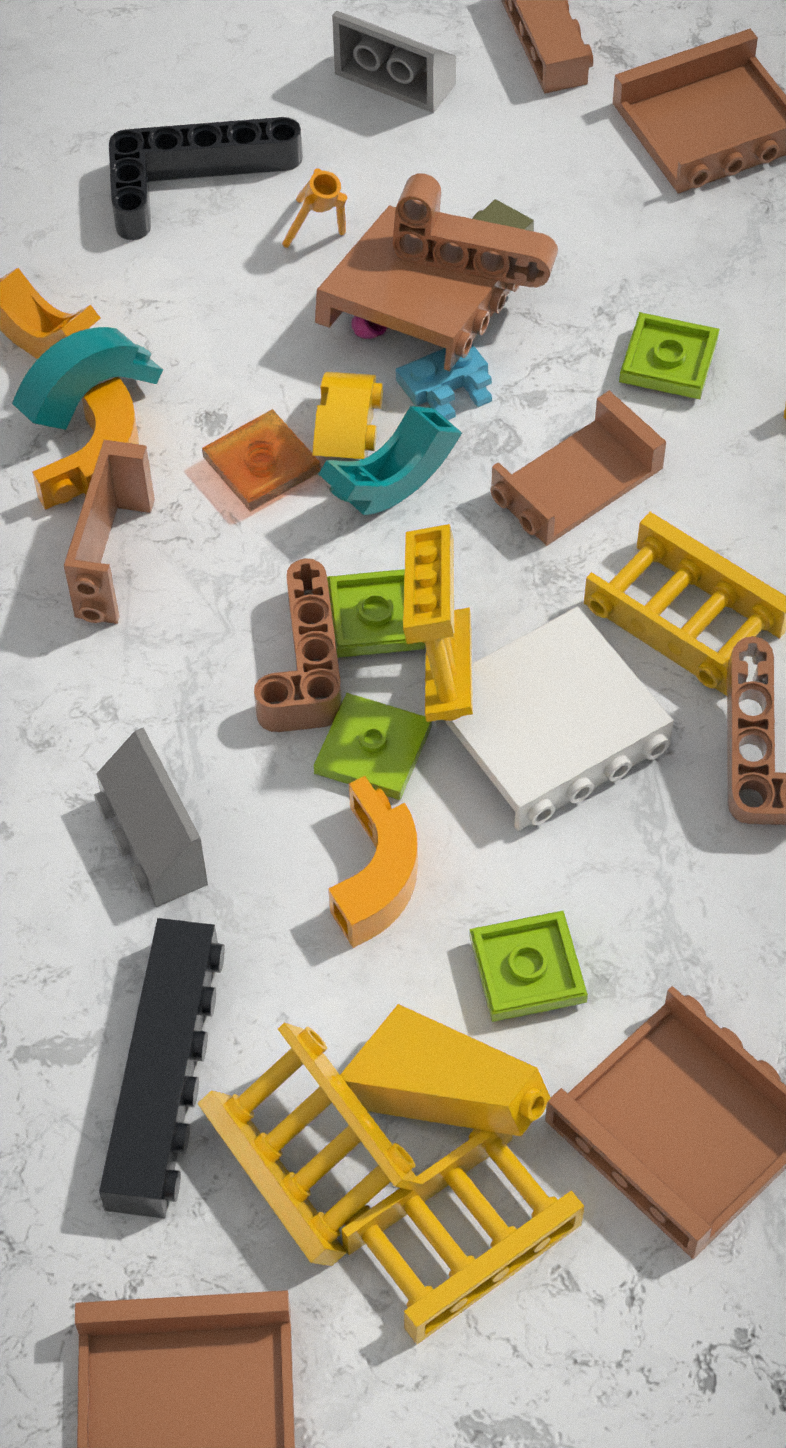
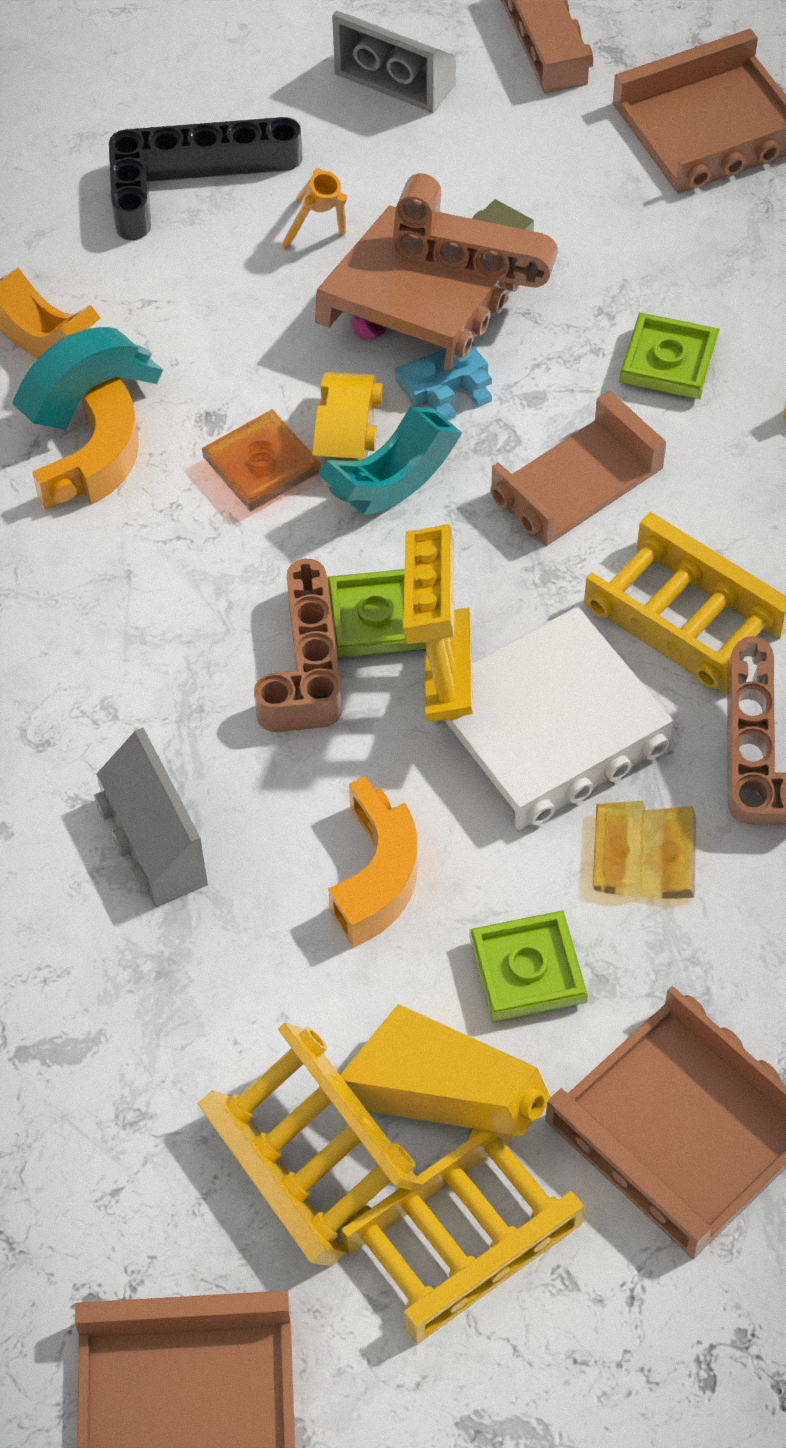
(118, 481): nougat panel -> none
(160, 1069): black brick -> none
(373, 743): lime plate -> none
(644, 851): none -> clear yellow slope

